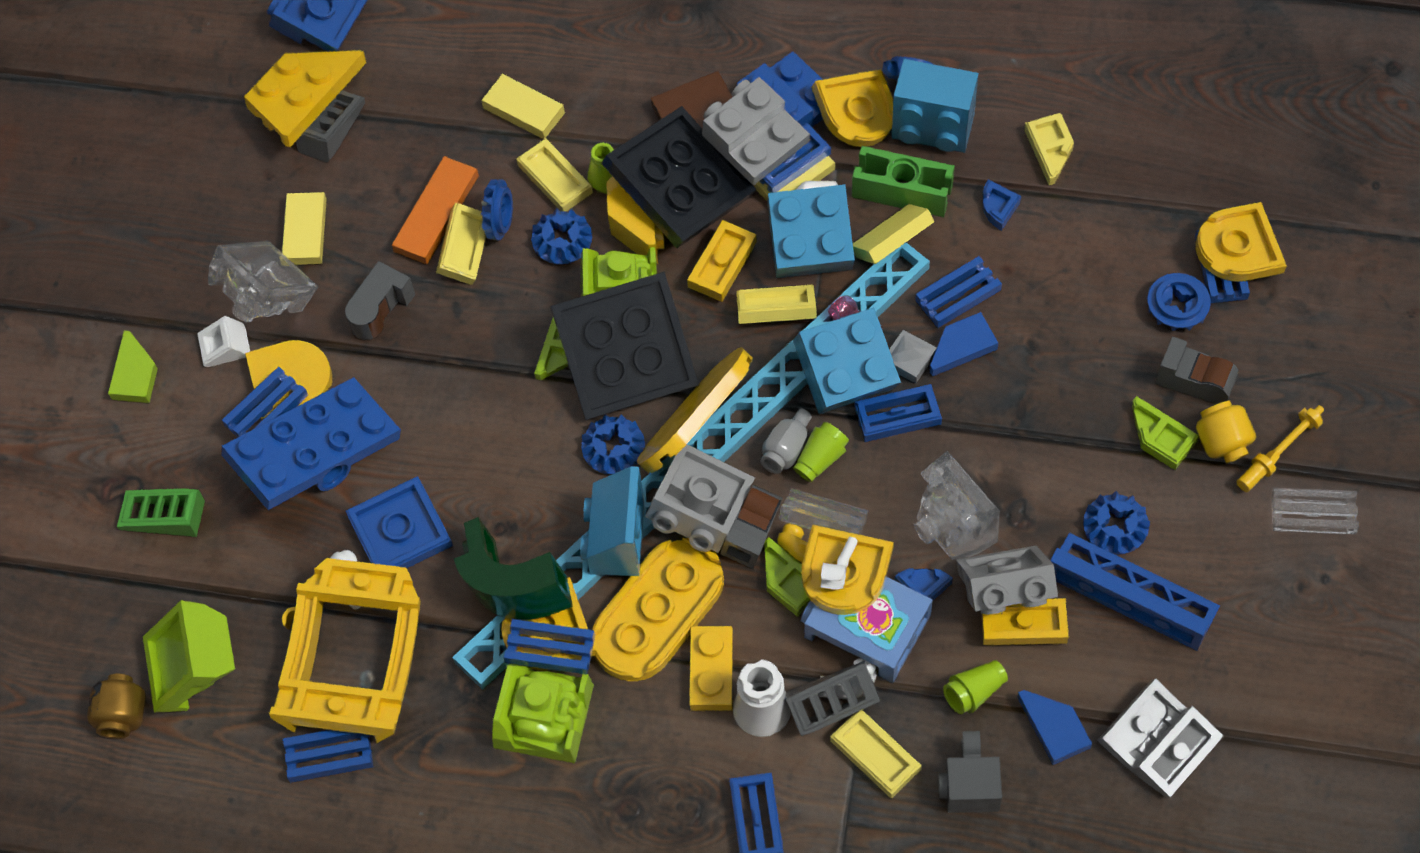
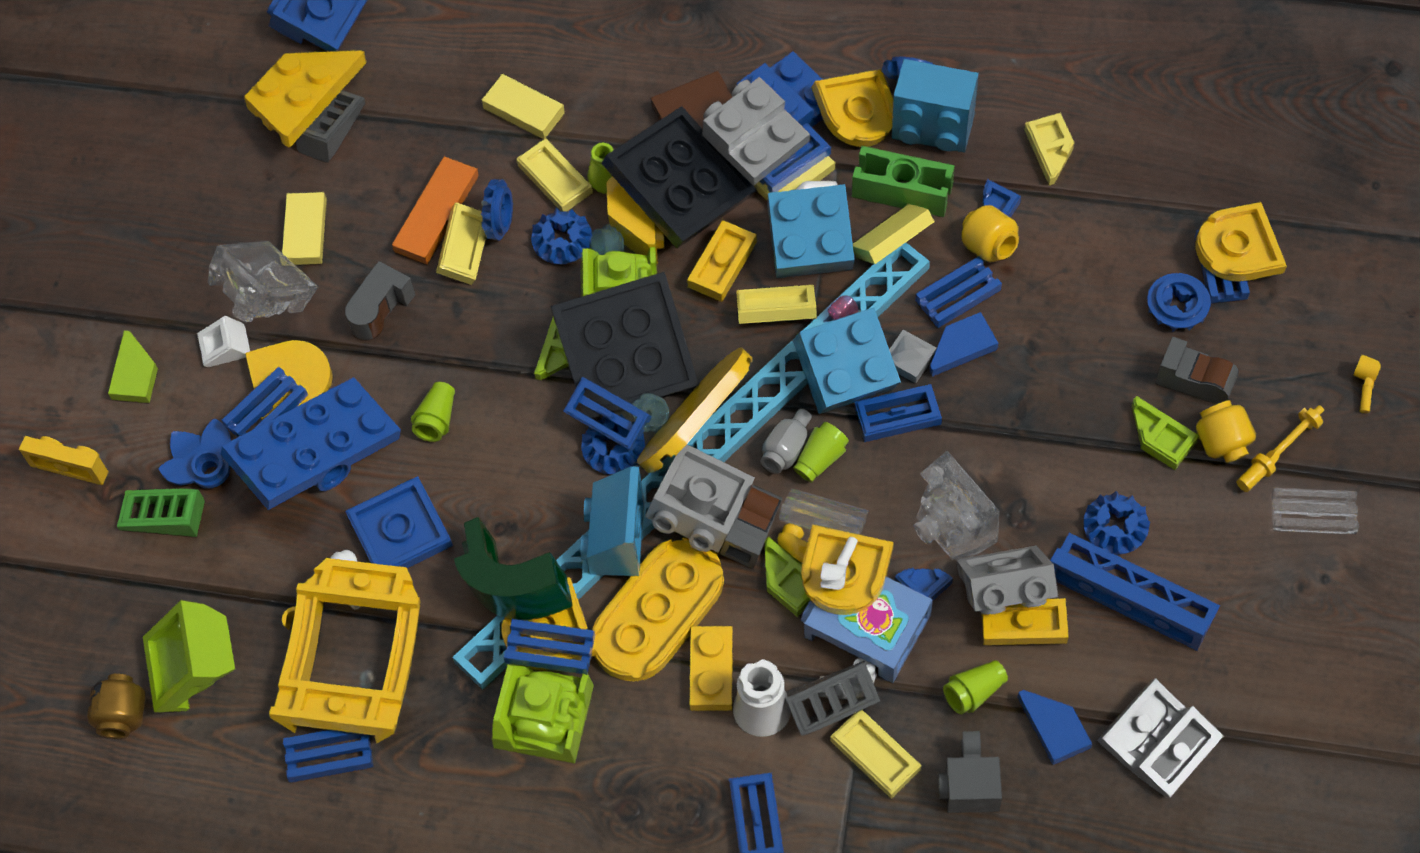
(52, 456): none -> yellow plate
(196, 454): none -> blue plate
(434, 413): none -> lime cone
(606, 240): none -> clear light blue plate
(635, 429): none -> blue tile
(658, 408): none -> clear light blue plate
(990, 234): none -> yellow head
(1367, 370): none -> yellow hand

